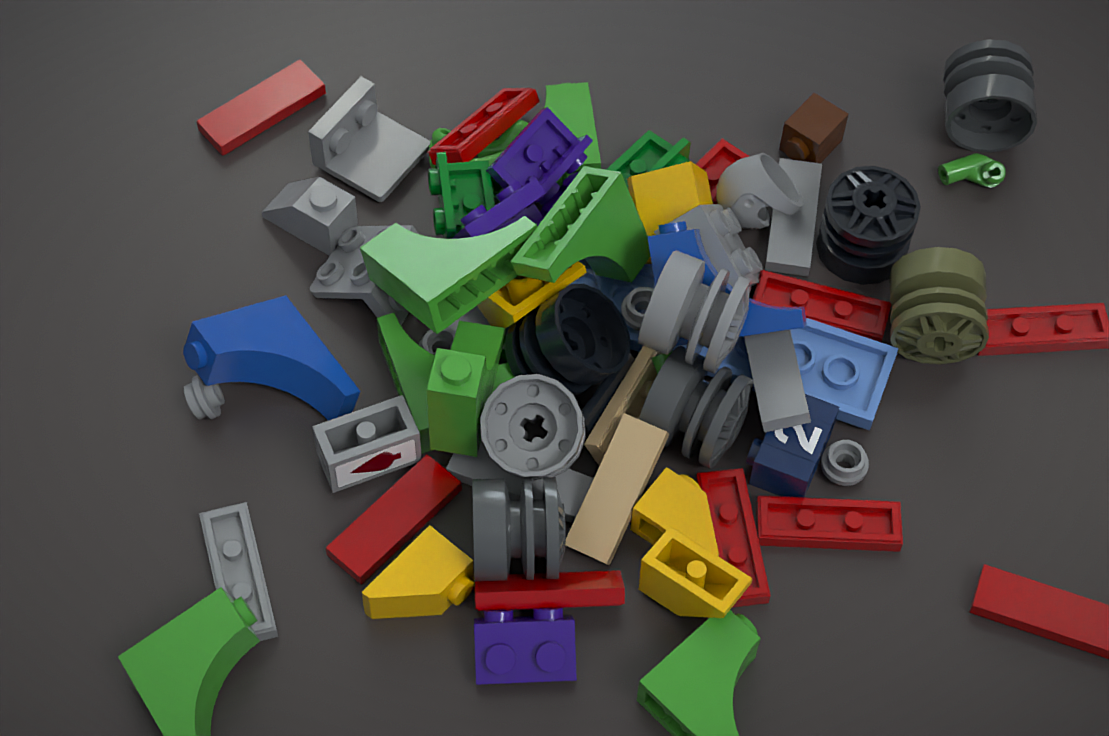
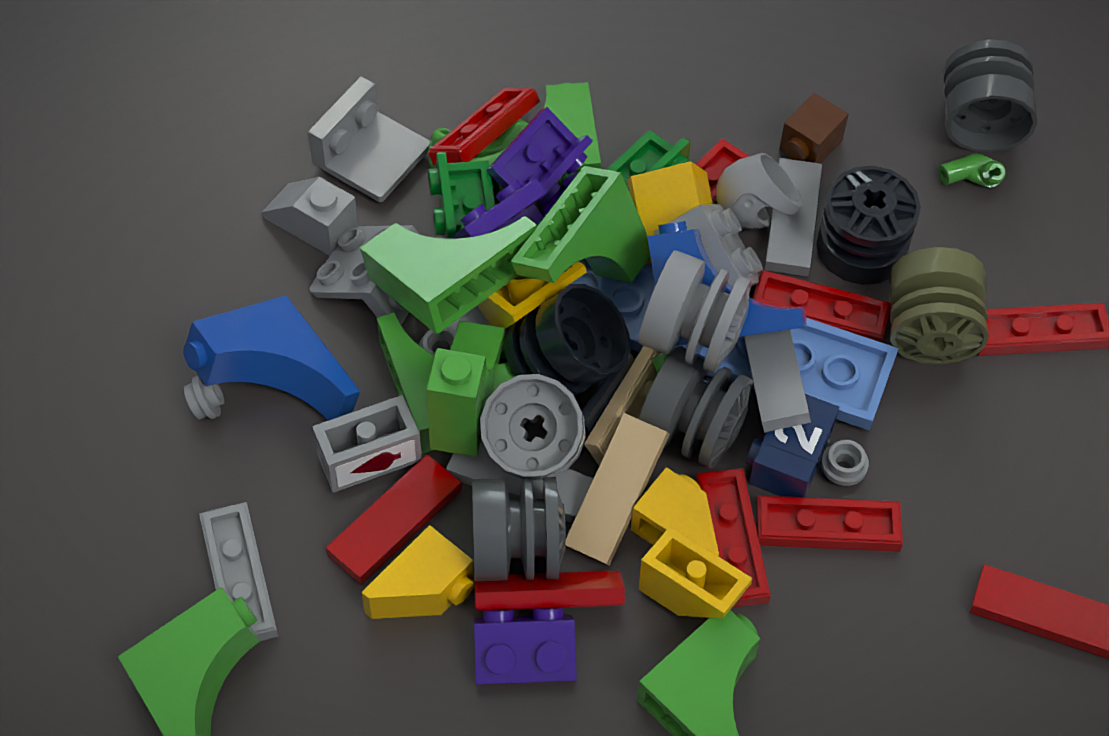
(261, 107): tile -> none
(634, 301): light grey plate -> none

